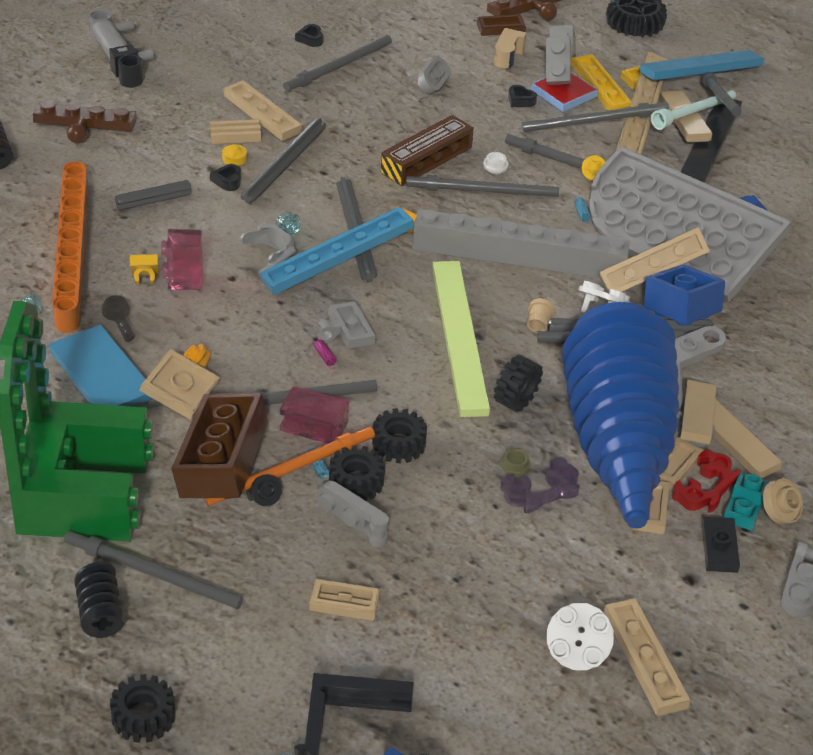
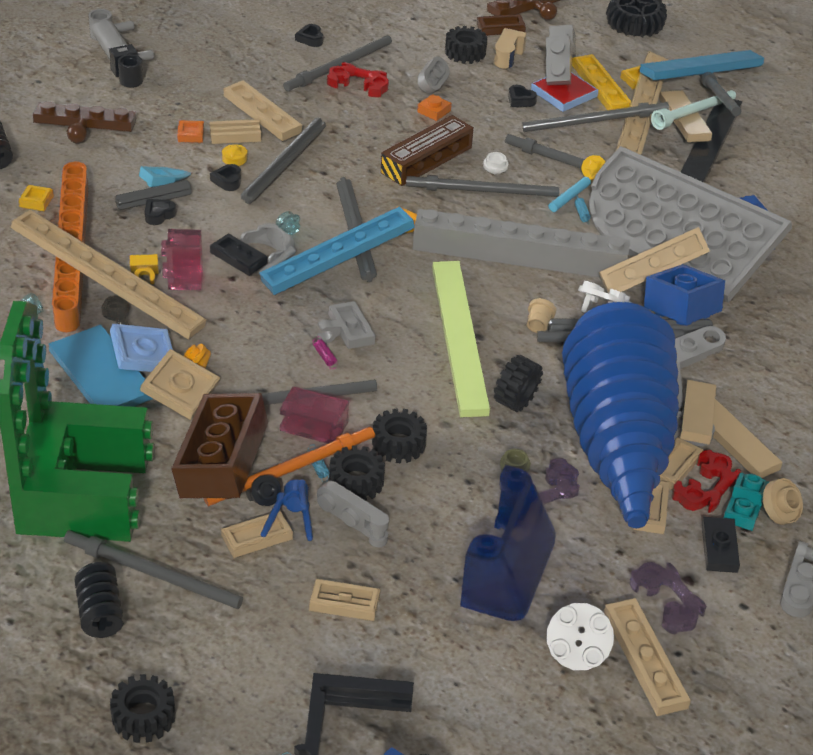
(36, 198): none -> yellow tile
(109, 274): none -> tan tile
(139, 346): none -> light blue tile
(159, 210): none -> black tile
(162, 175): none -> medium azure plate
(190, 131): none -> orange tile
(238, 254): none -> black plate
(246, 536): none -> tan tile
(295, 499): none -> blue plant
(375, 81): none -> red helmet
(434, 107): none -> orange plate
(466, 44): none -> black tyre
(507, 570): none -> clear blue windscreen
(569, 194): none -> medium azure piece
(675, 616): none -> clear purple helmet

